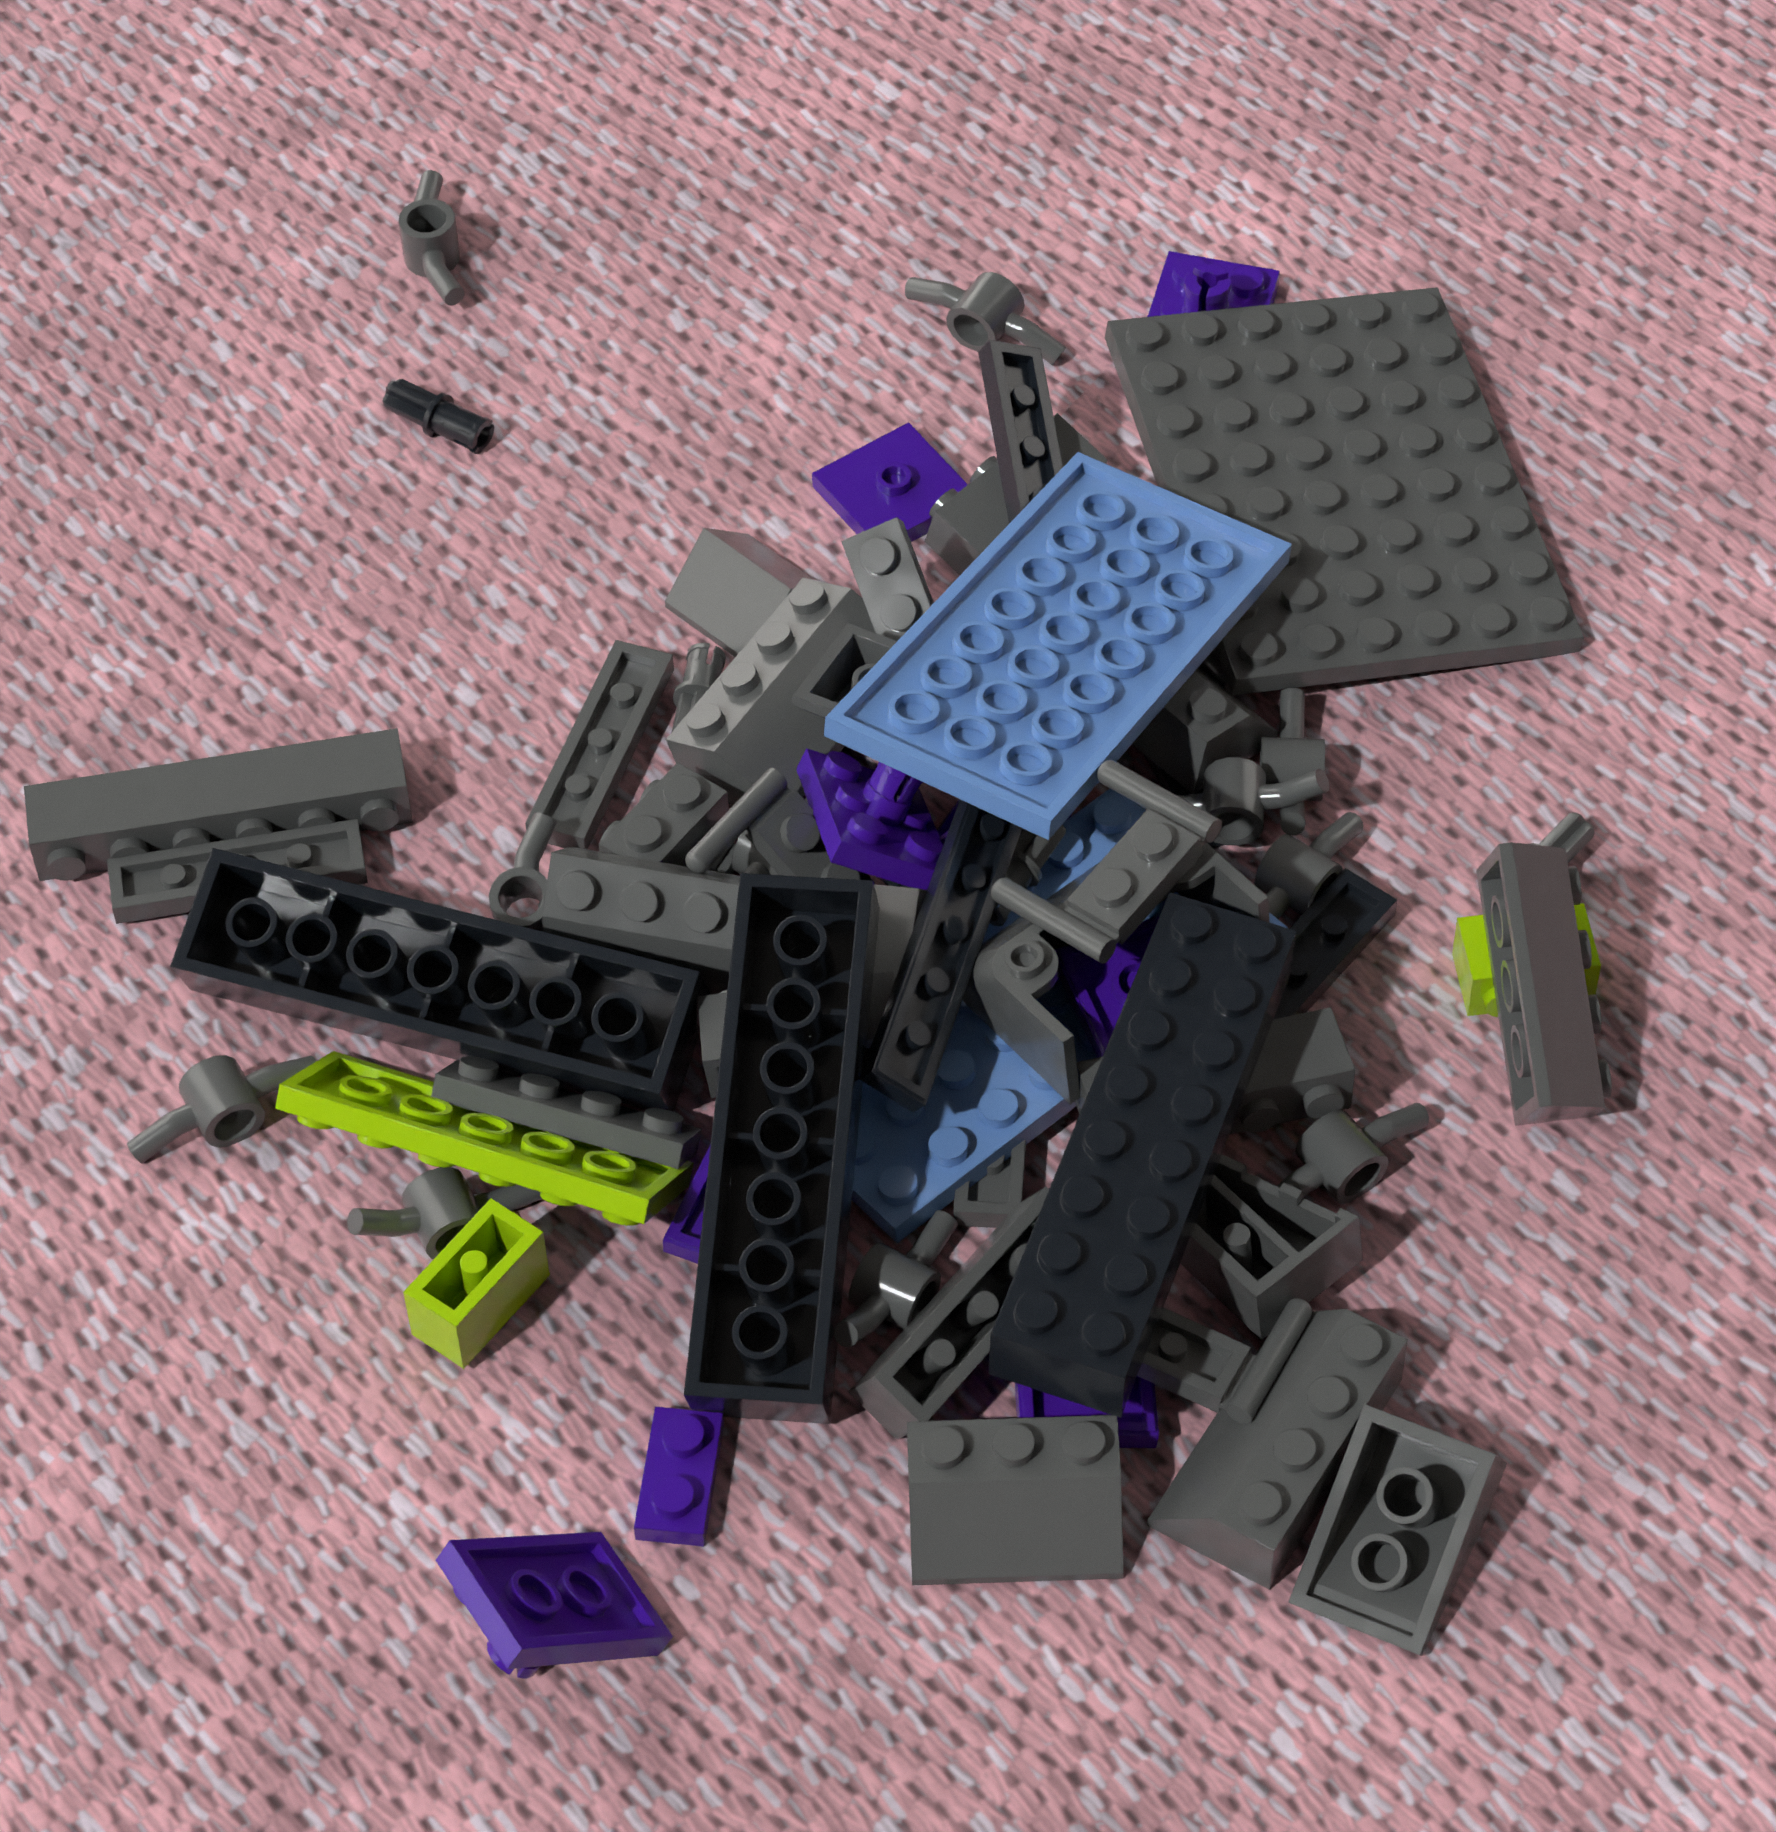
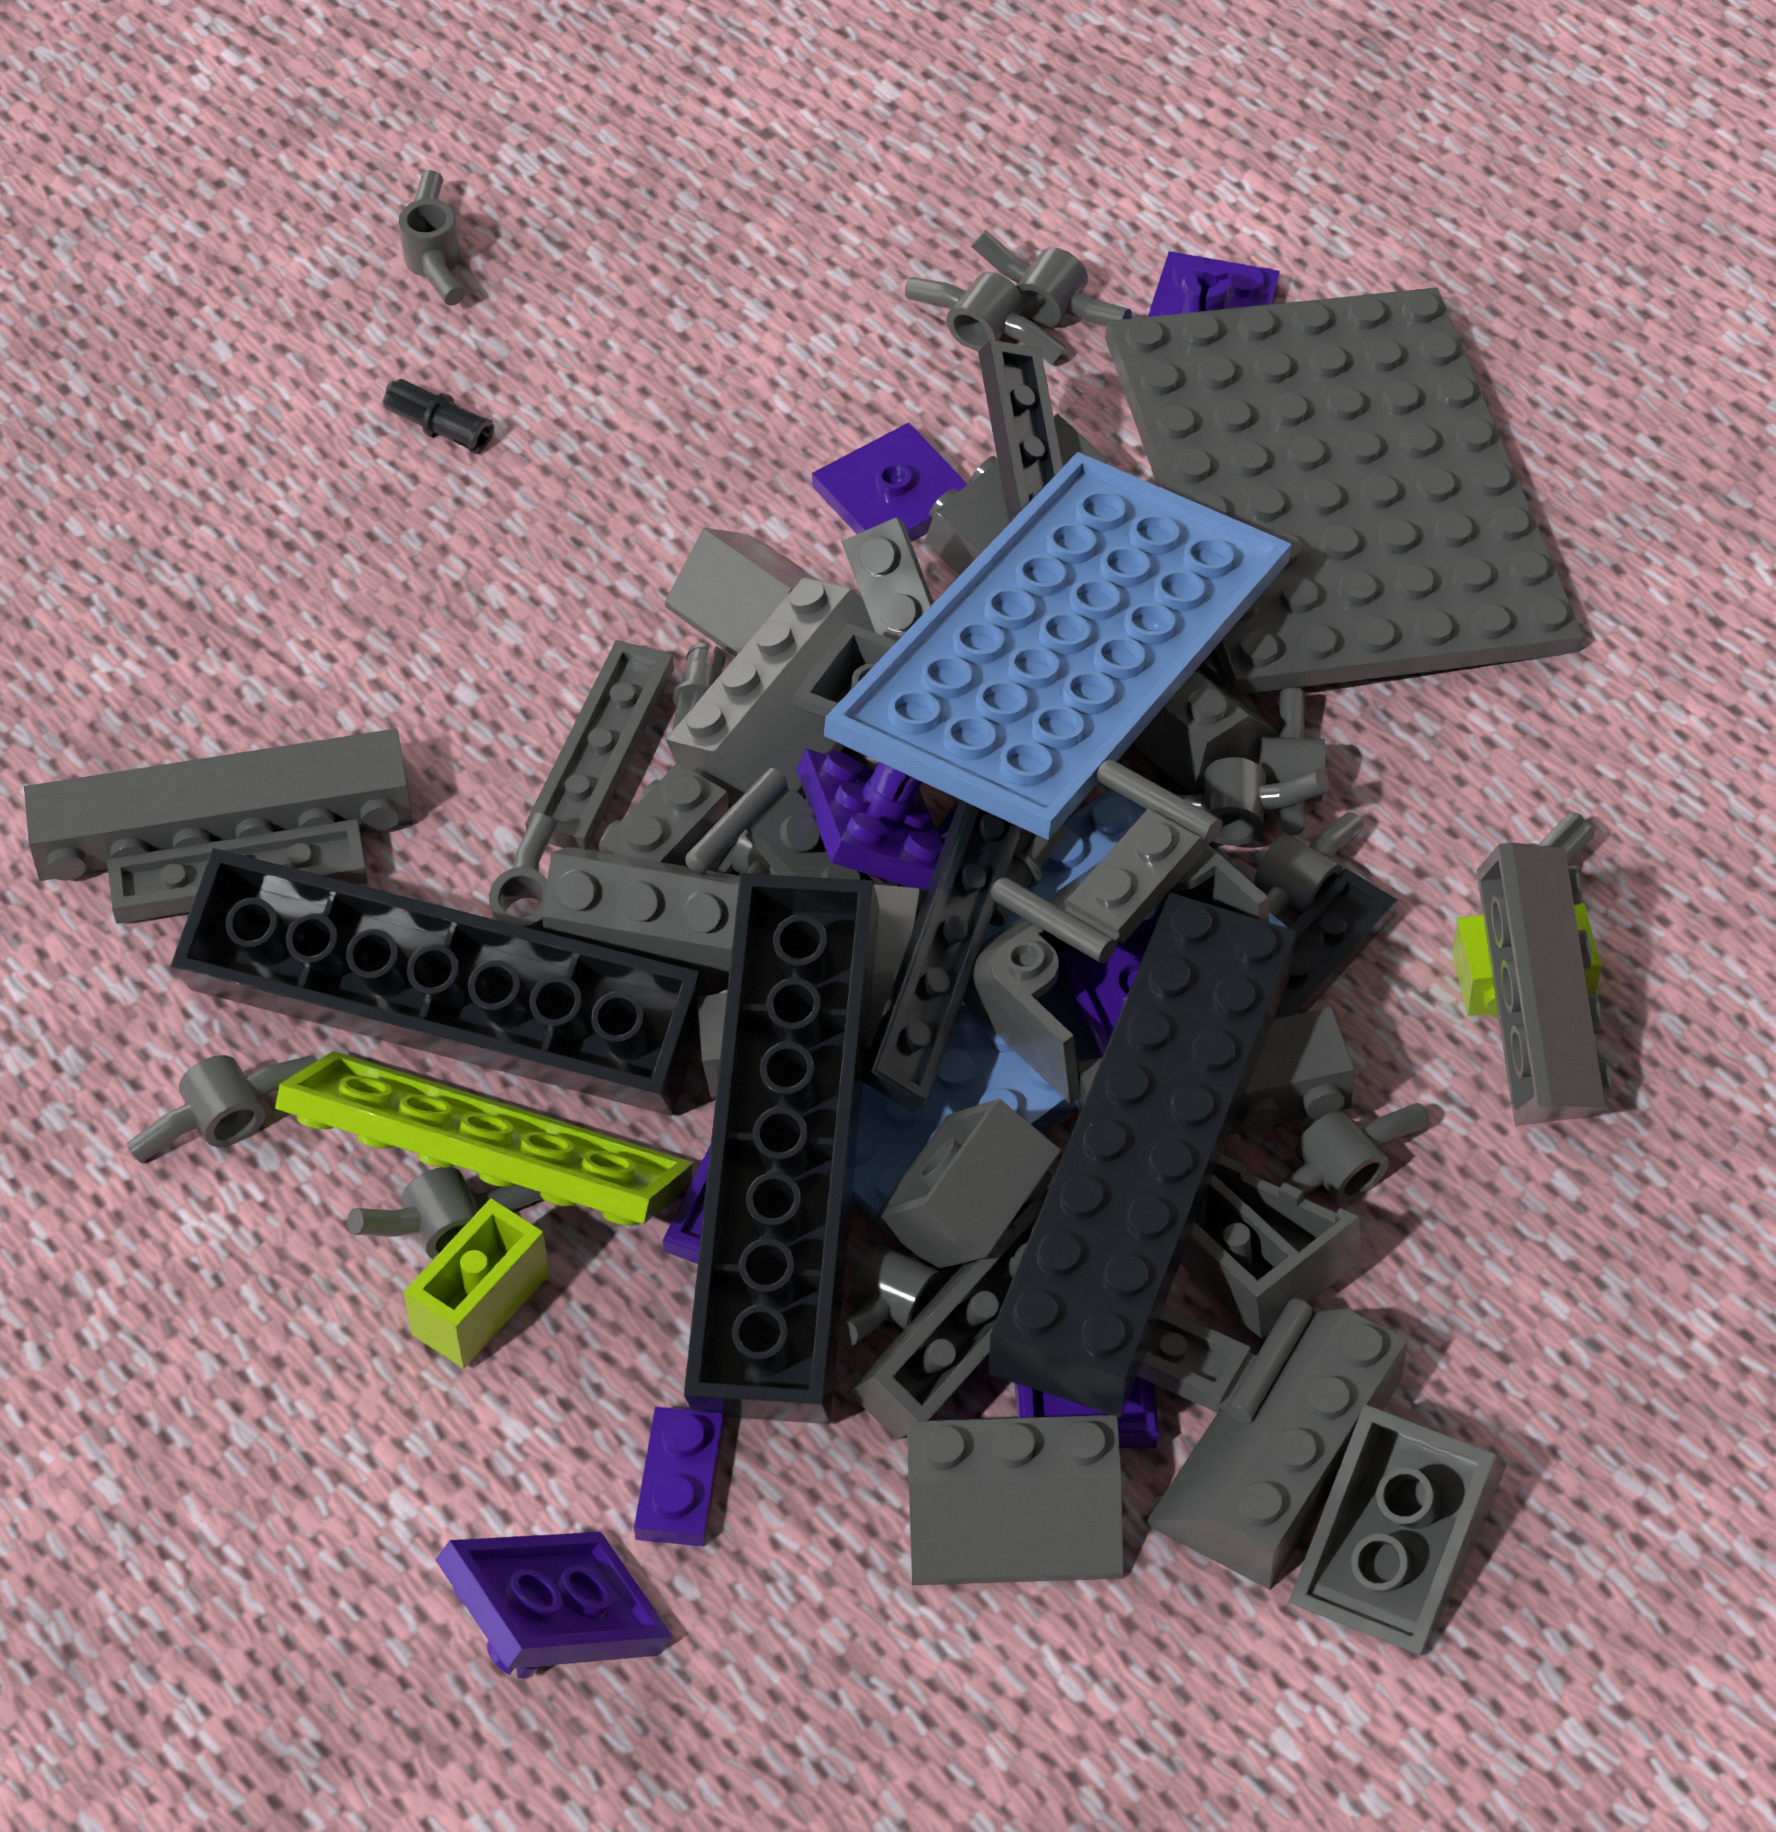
(588, 1118): dark grey plate -> none
(969, 1185): none -> dark grey brick
(1049, 284): none -> dark grey piece

